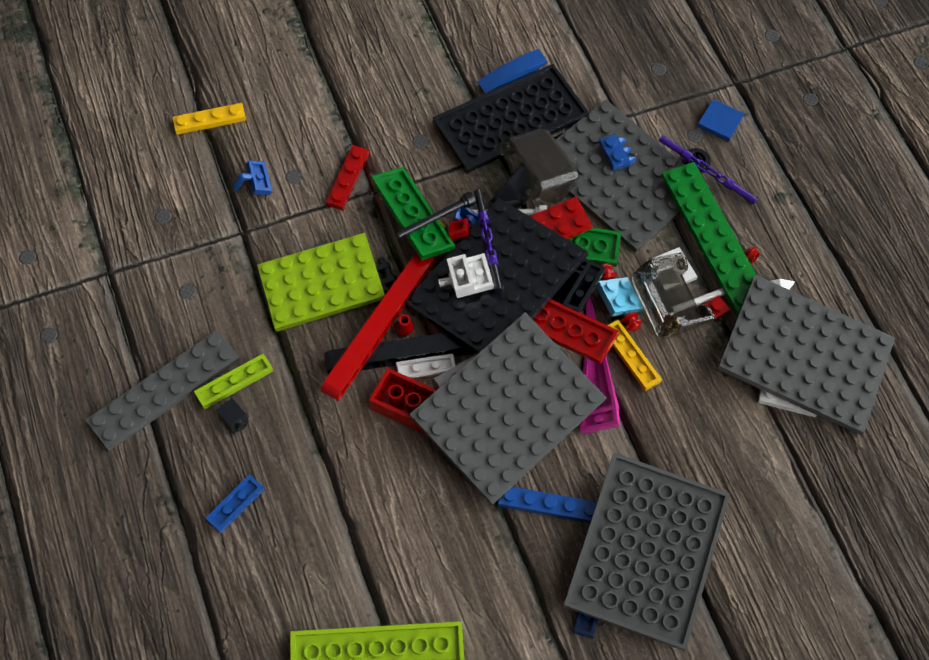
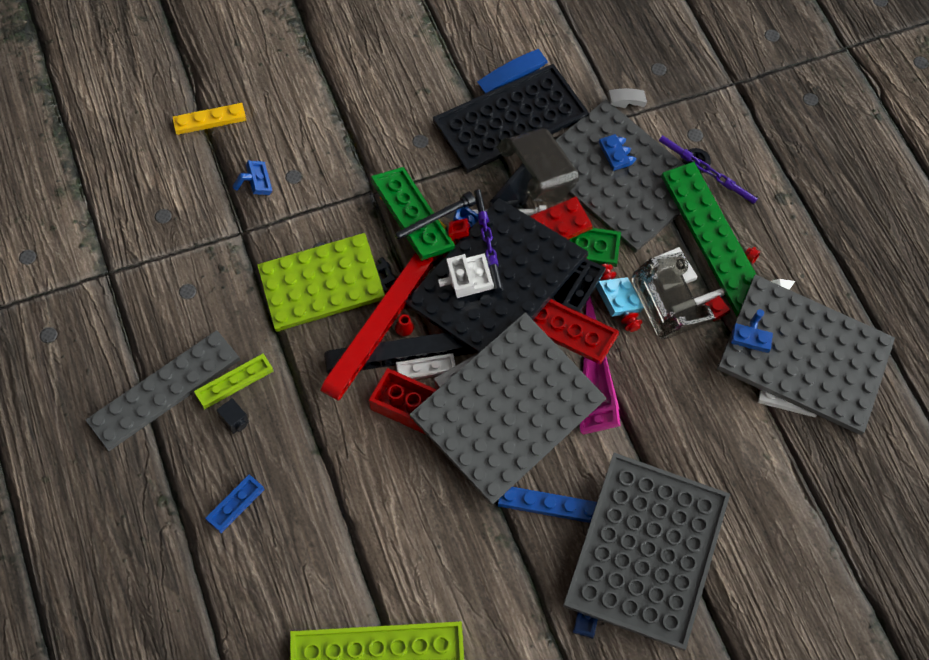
(347, 177): red plate -> none
(626, 96): none -> light grey slope
(634, 358): yellow plate -> none
(720, 120): blue tile -> none
(751, 336): none -> blue plate

